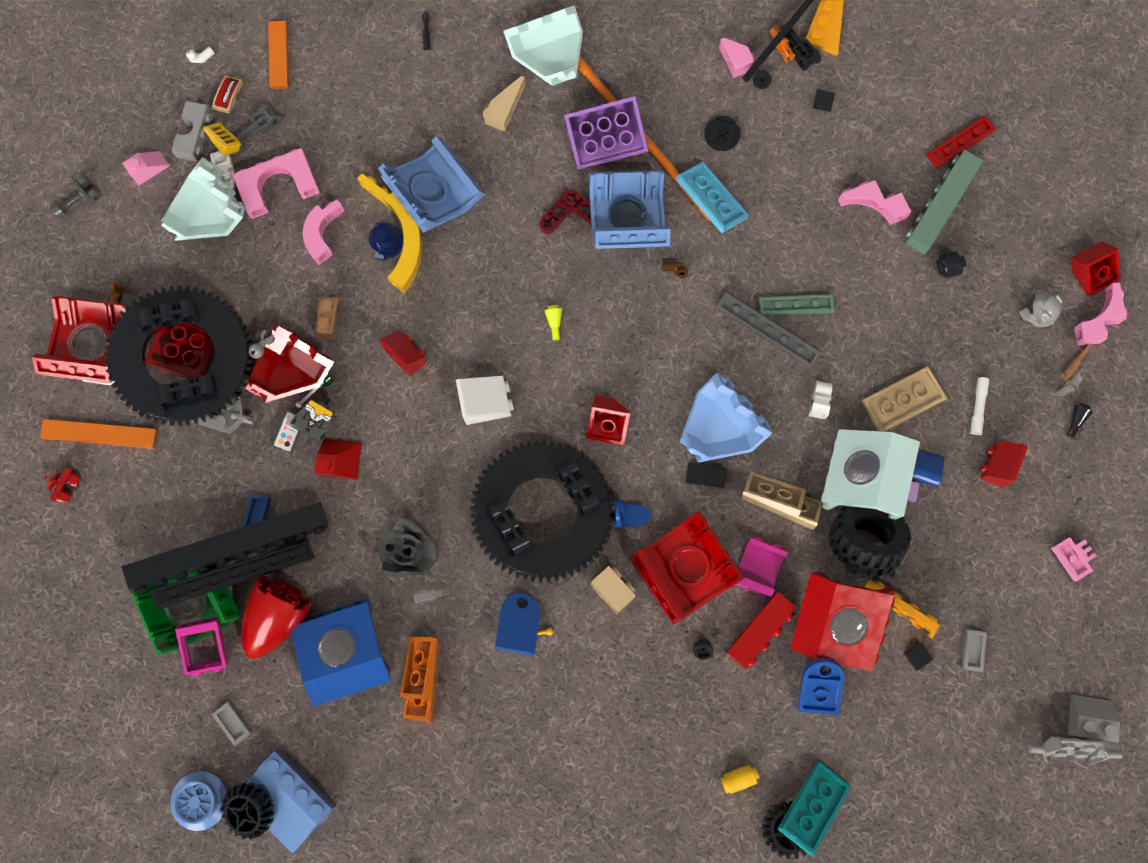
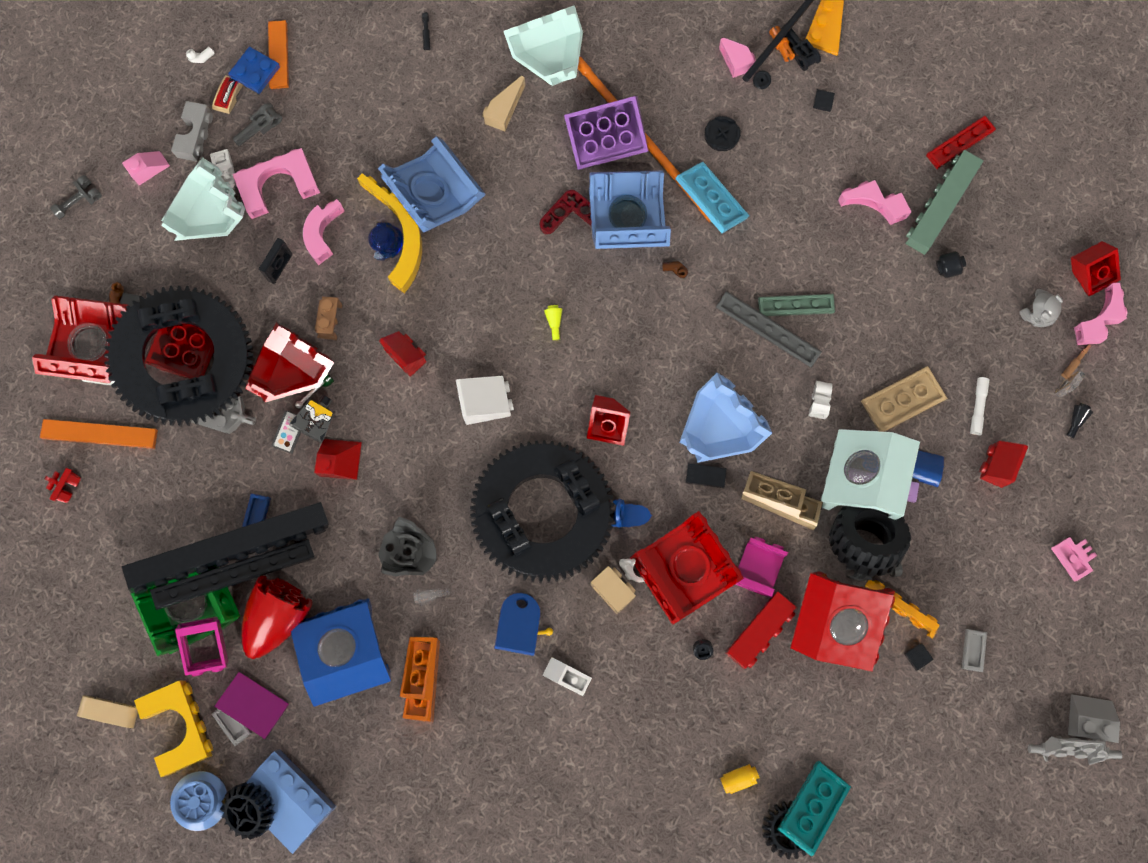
(107, 711): none -> tan beam
(195, 744): none -> yellow arch
(225, 148): yellow slope -> none
(252, 705): none -> magenta tile
(254, 70): none -> blue plate
(257, 350): light grey arm -> none
(275, 261): none -> black tile
(567, 676): none -> white slope
(627, 567): none -> white piece
(821, 689): blue tile -> none

